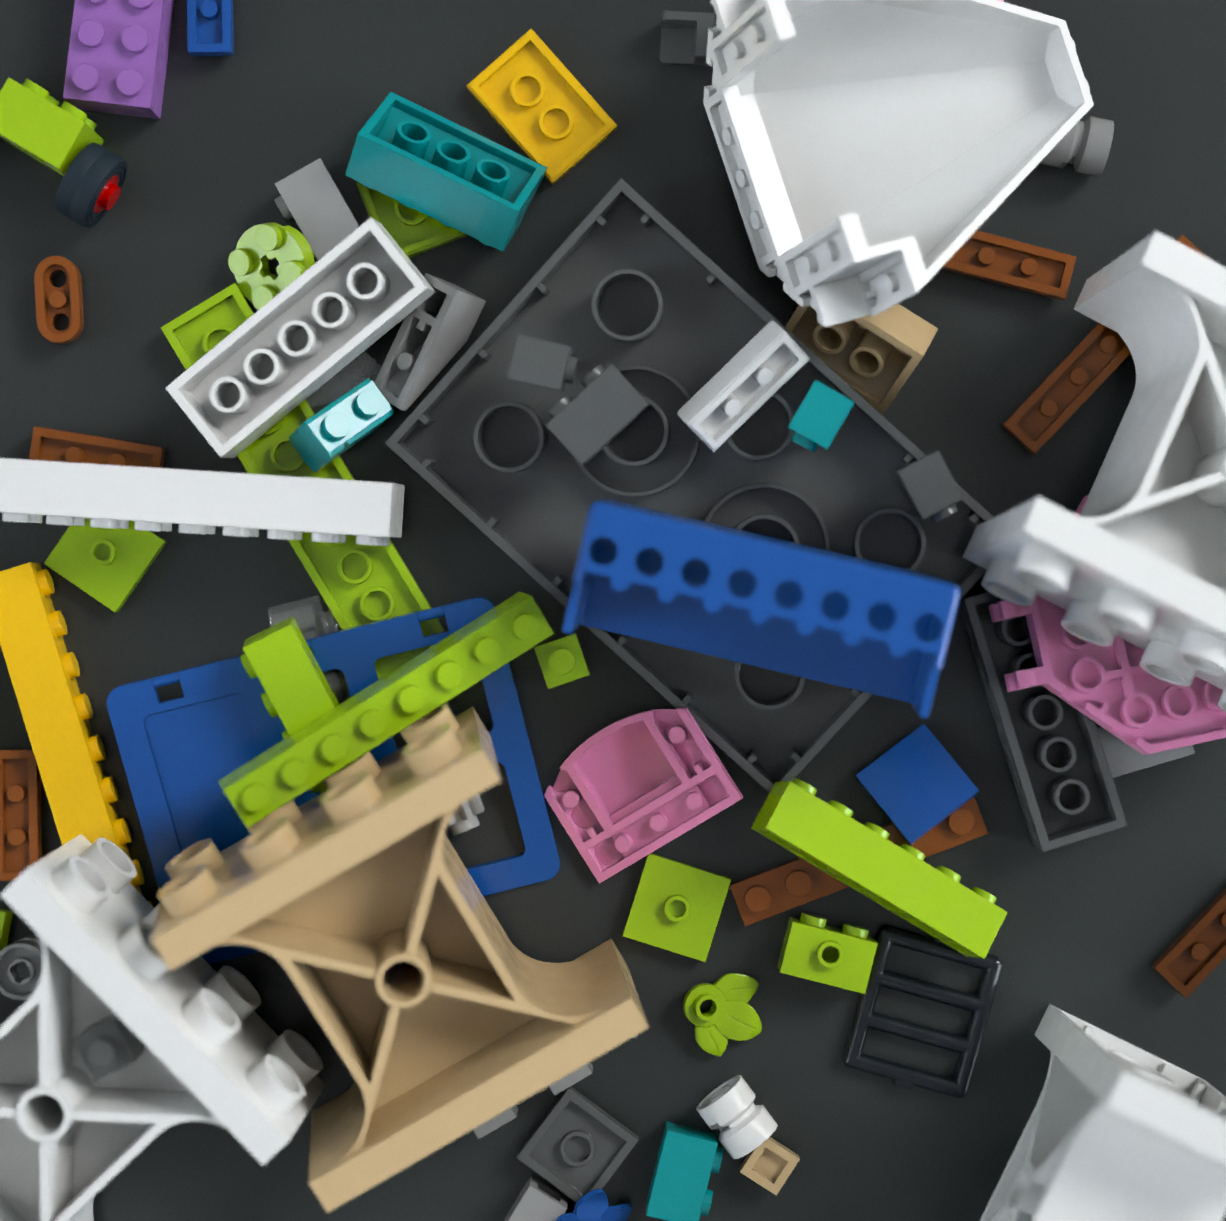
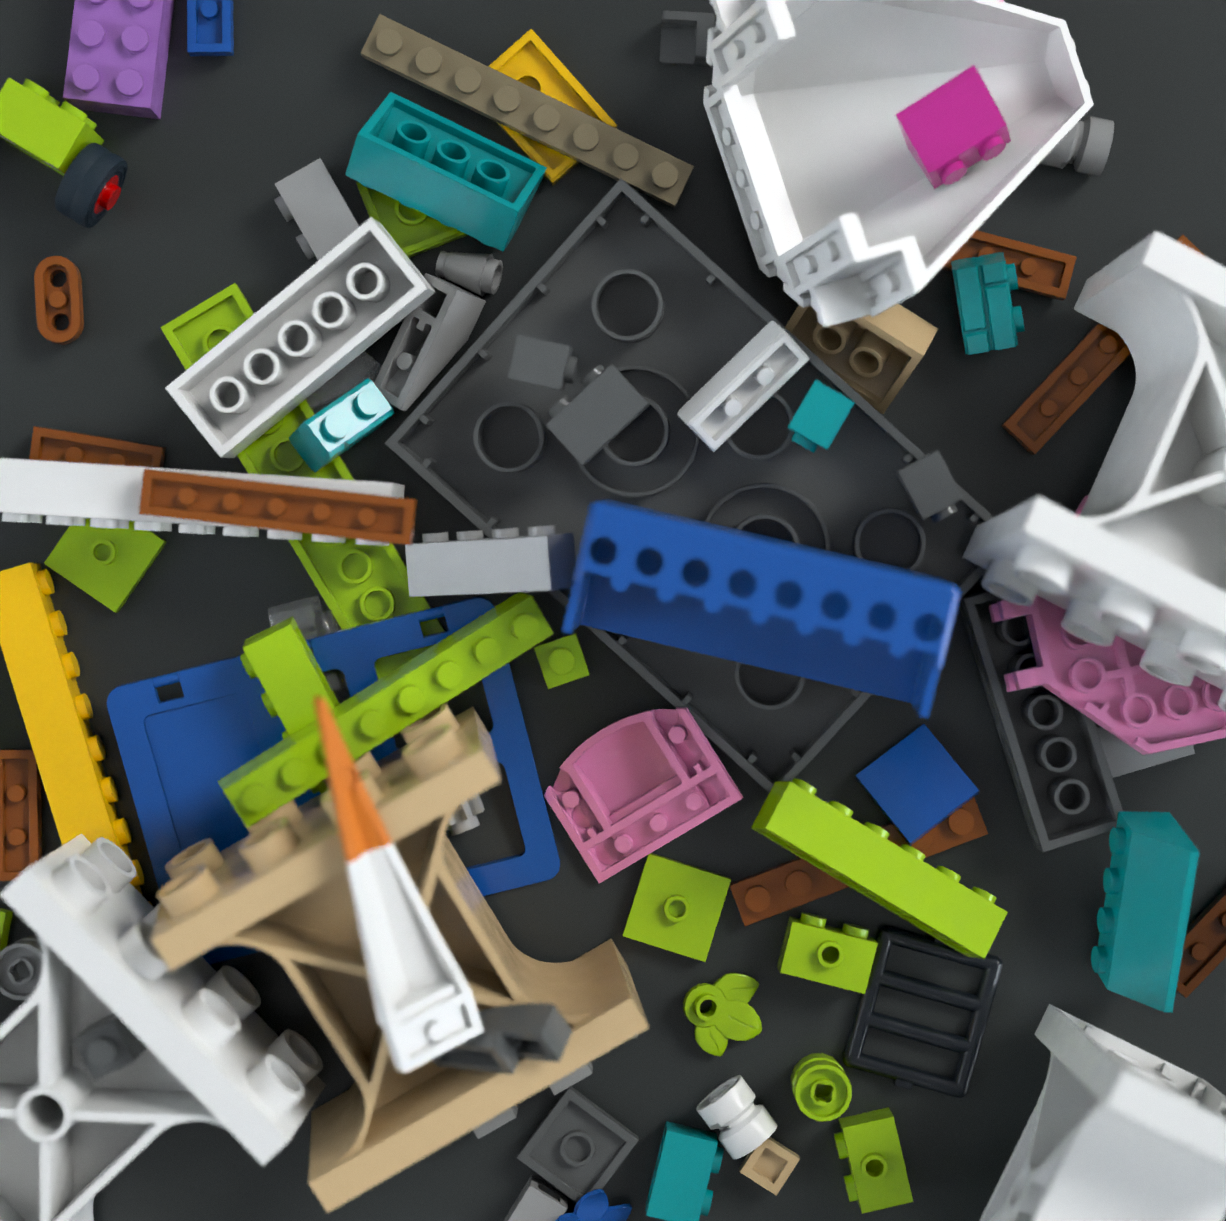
(255, 250): lime plate -> none
(278, 506): none -> dark orange plate
(410, 970): none -> white plate
(472, 271): none -> light grey cone
(491, 564): none -> light grey brick
(509, 1034): none -> dark grey slope
(526, 111): none -> dark tan plate
(821, 1087): none -> lime wheel
(874, 1160): none -> lime brick
(954, 128): none -> dark pink slope
(986, 302): none -> teal brick
(1145, 908): none -> teal slope

